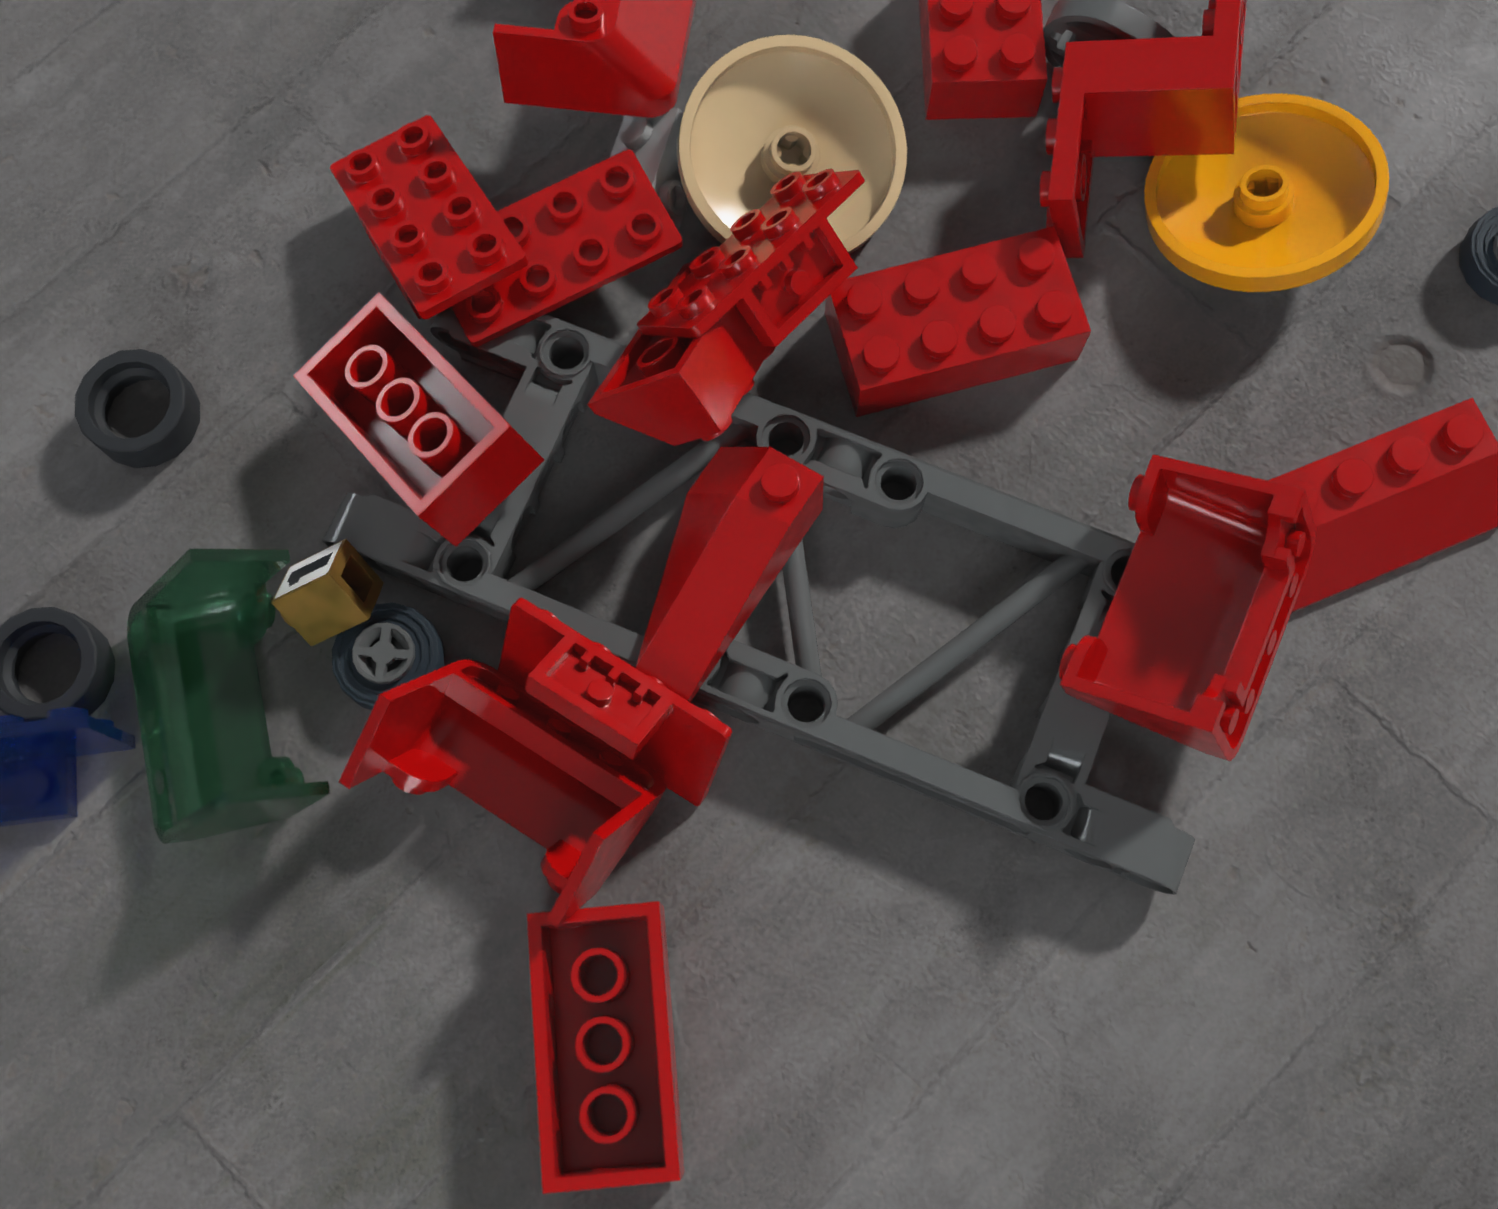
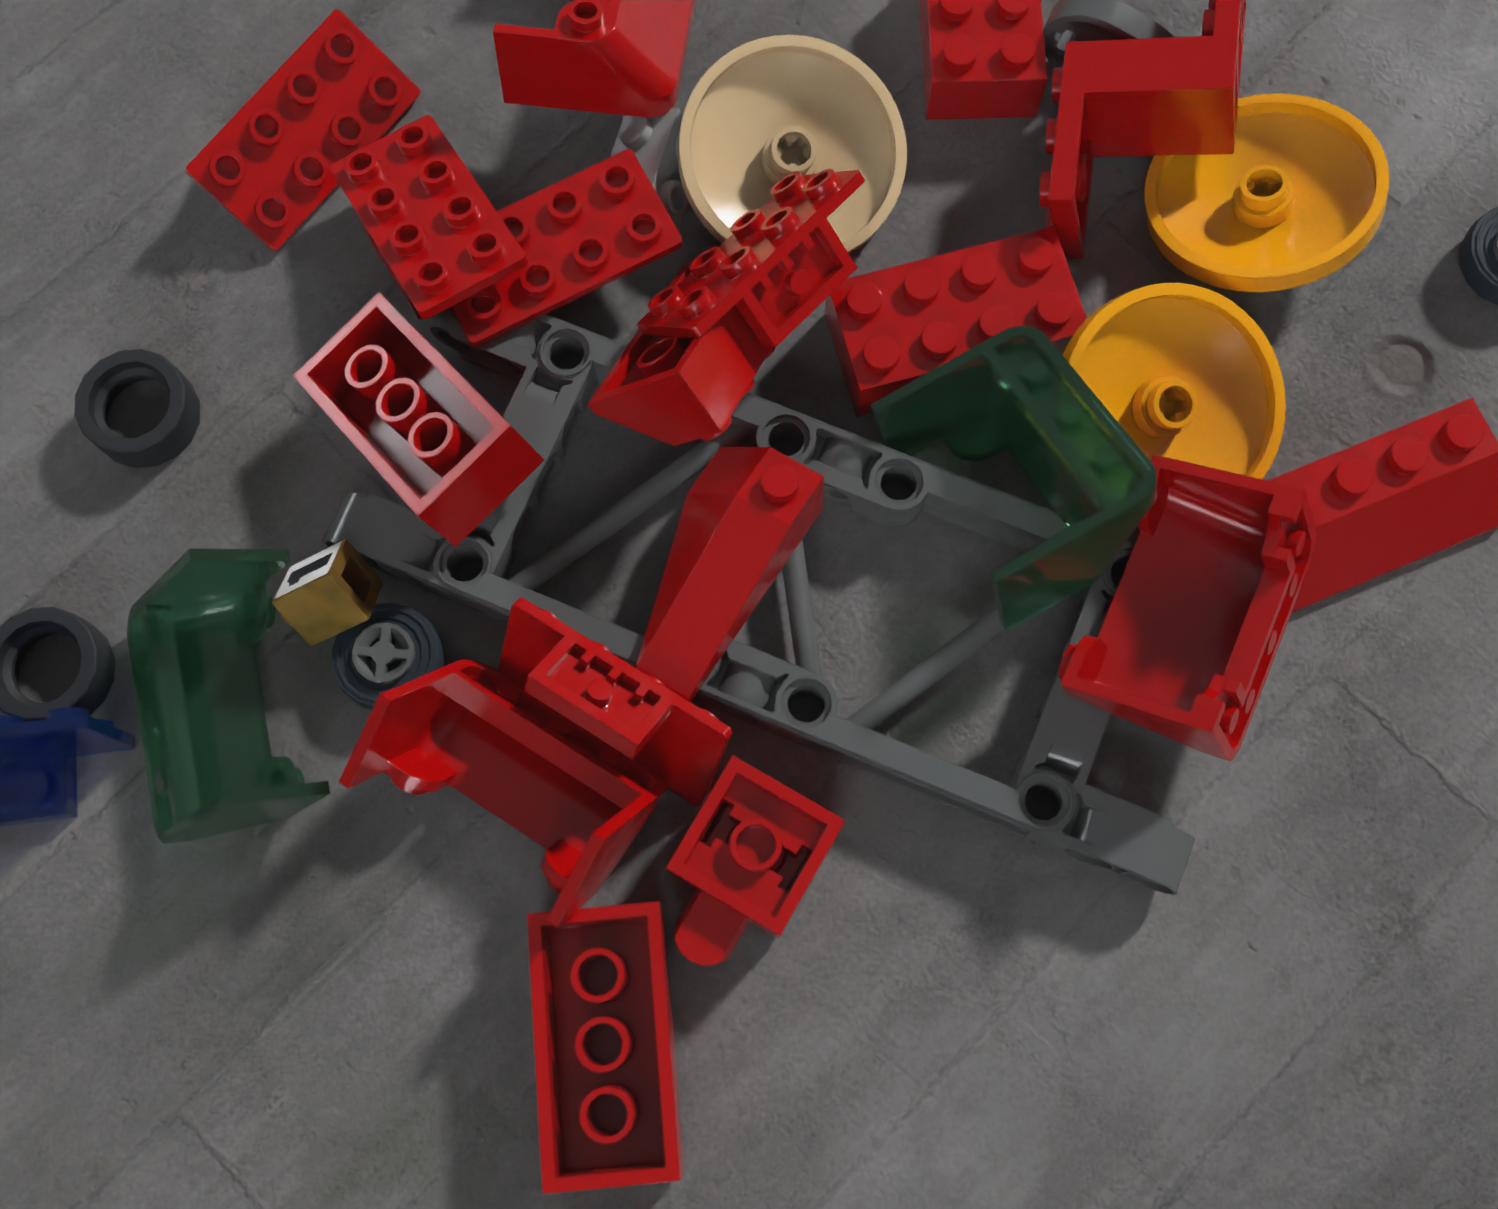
(314, 110): none -> red bracket
(747, 861): none -> red brick
(1030, 400): none -> clear green windscreen
(1185, 376): none -> light orange dish

